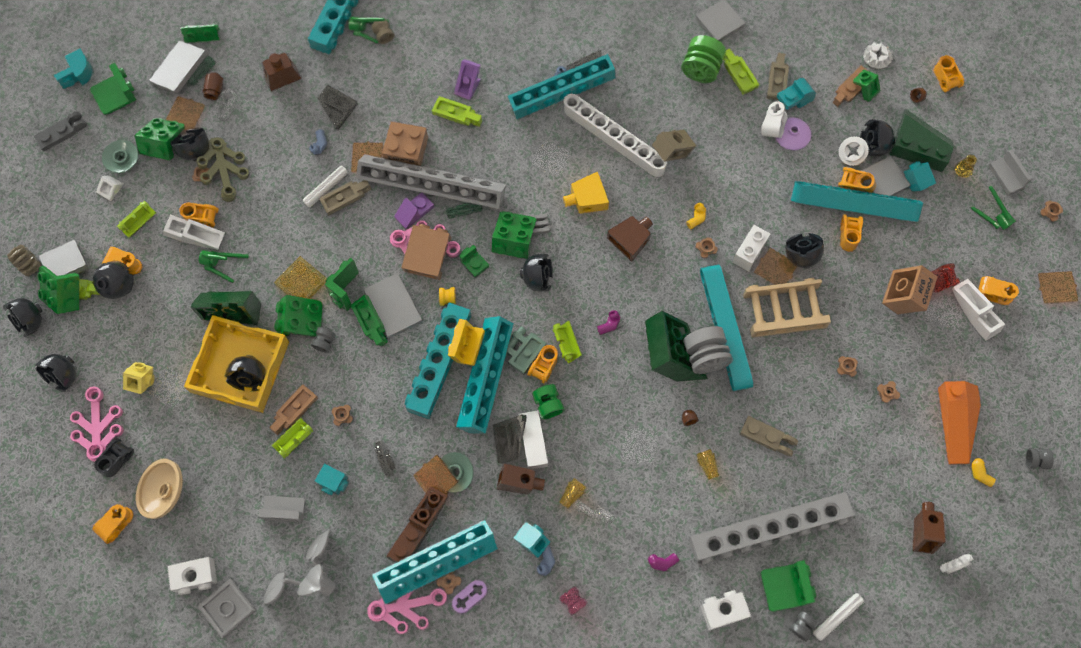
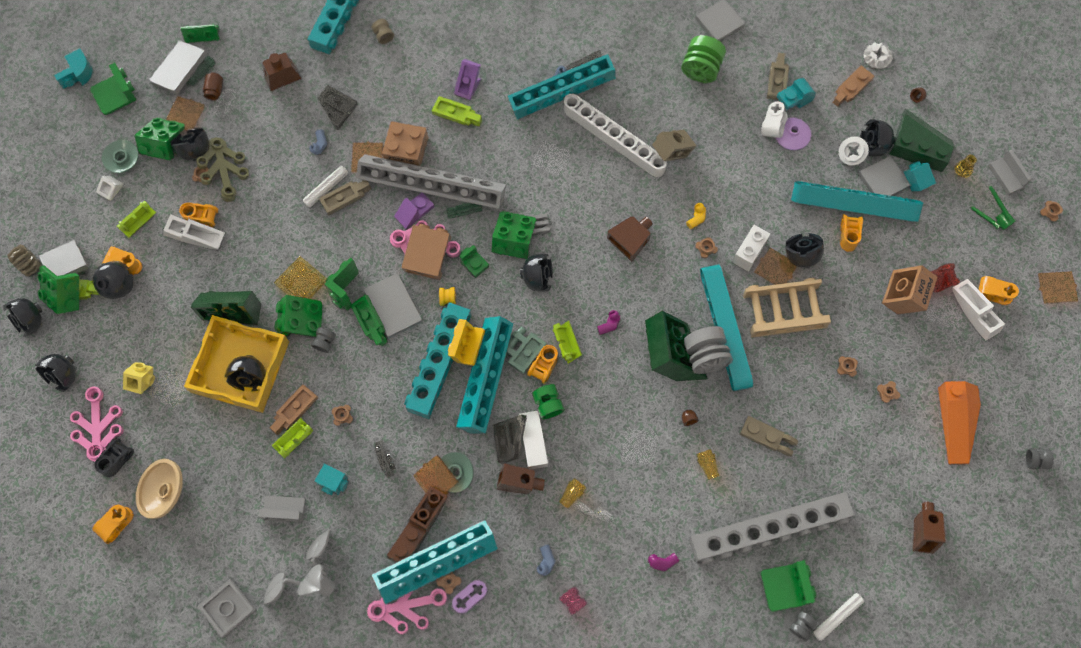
(60, 131): dark grey hinge -> none
(180, 574): white brick -> none
(211, 259): green plant -> none
(359, 24): green plant -> none
(532, 539): brick -> none
(587, 195): yellow torso -> none
(737, 606): white brick -> none
(740, 72): lime hinge -> none
(853, 180): light orange piece -> none
(869, 83): green bracket -> none
(950, 76): light orange piece -> none
(956, 564): white gear -> none
(979, 472): yellow arm -> none

